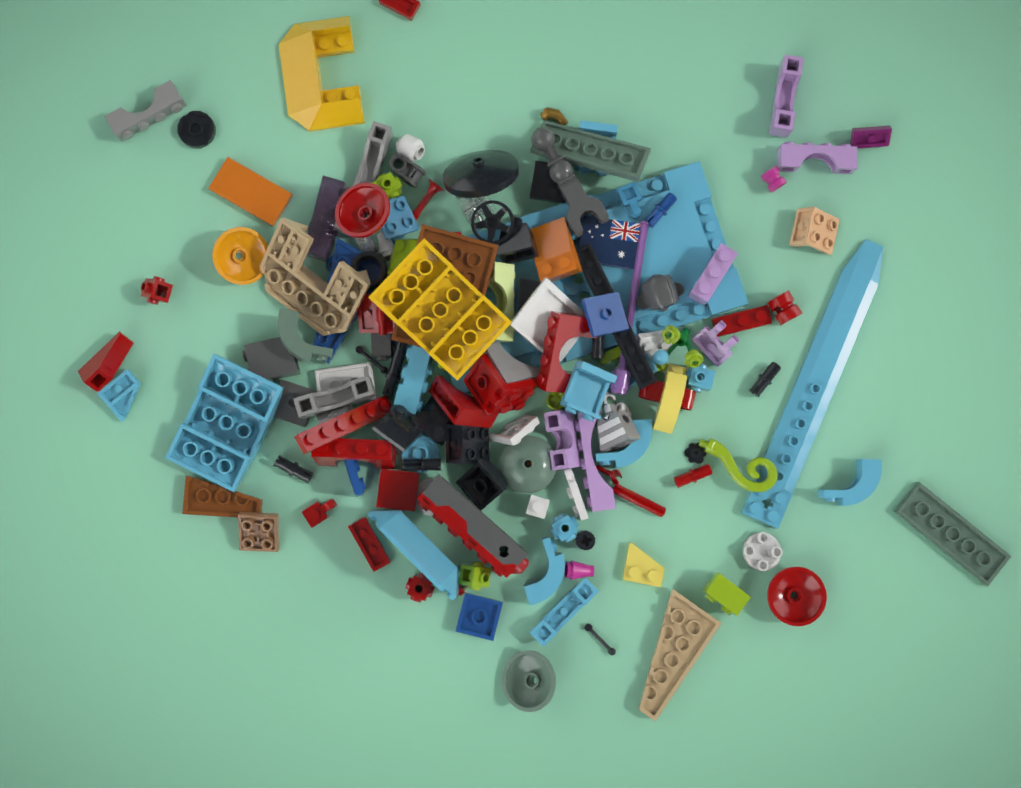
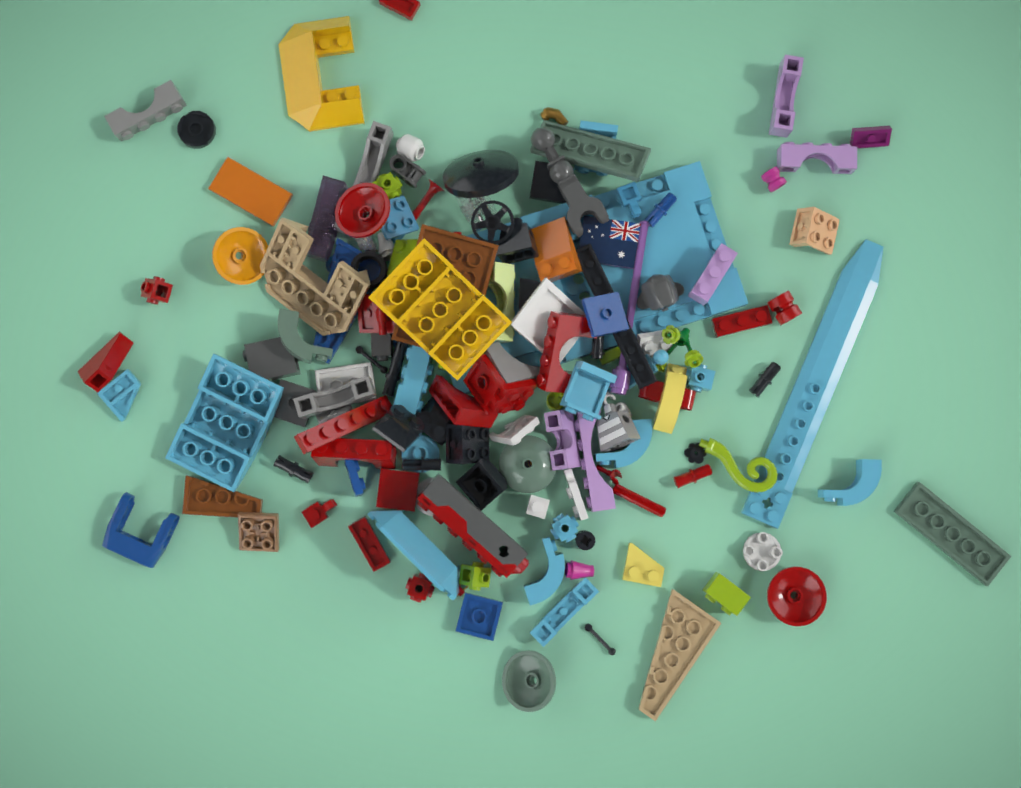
(132, 546): none -> blue connector
(713, 346): lavender plate -> none

